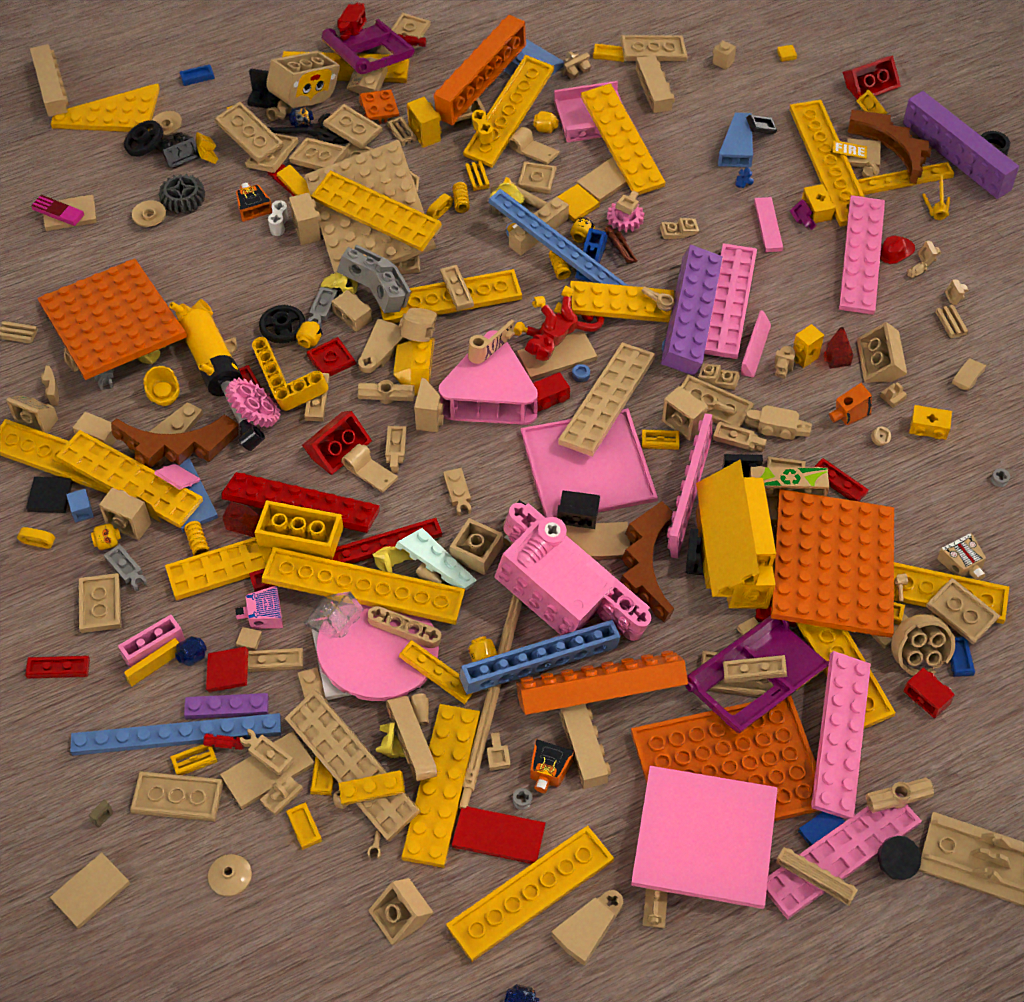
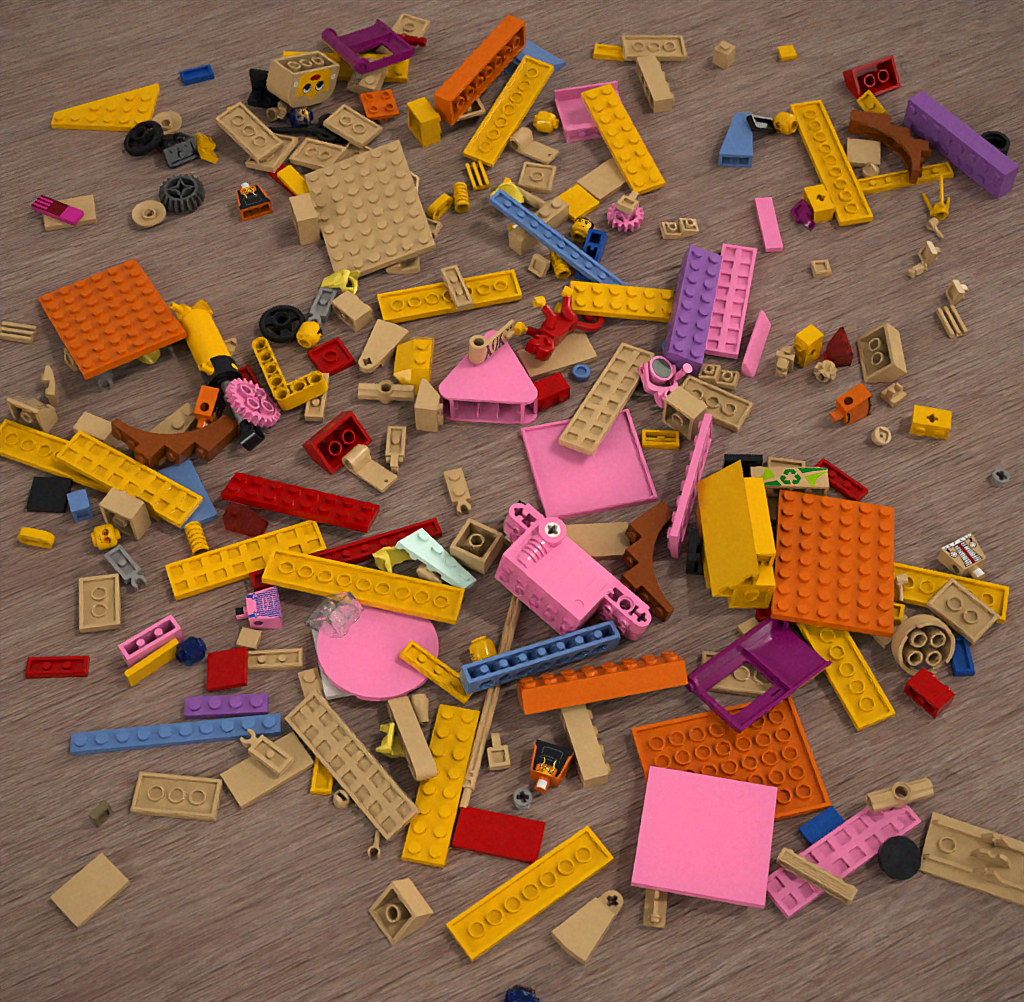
(49, 80): tan brick -> none
(161, 385): yellow piece -> none
(177, 476): bright pink piece -> none
(194, 762): yellow tile -> none
(209, 406): none -> orange torso
(222, 741): red axle -> none
(235, 882): tan dish -> none
(278, 218): white axle -> none
(281, 794): tan hips -> none
(299, 529): yellow brick -> none
(304, 826): yellow tile -> none
(352, 20): red hinge -> none
(371, 787): yellow plate -> none
(376, 210): yellow plate -> none
(378, 275): light grey brick -> none
(402, 629): tan beam -> none
(412, 136): tan tile -> none
(418, 324): tan brick -> none
(481, 125): yellow axle -> none
(539, 265): none -> tan tile
(573, 62): tan hips -> none
(578, 509): black bracket -> none
(620, 243): copper piece -> none
(658, 372): none -> bright pink piece
(664, 301): tan plate -> none
(712, 403): tan plate -> none
(738, 437): tan hinge -> none
(744, 178): blue plant -> none
(755, 669): tan tile -> none
(777, 422): tan hinge -> none
(785, 123): none -> yellow head
(821, 268): none -> tan tile
(825, 371): none -> tan gear
(841, 736): bright pink plate -> none
(850, 149): yellow sticker -> none
(862, 255): bright pink plate -> none
(896, 249): red piece -> none
(932, 225): none -> tan hand
(968, 374): tan slope -> none

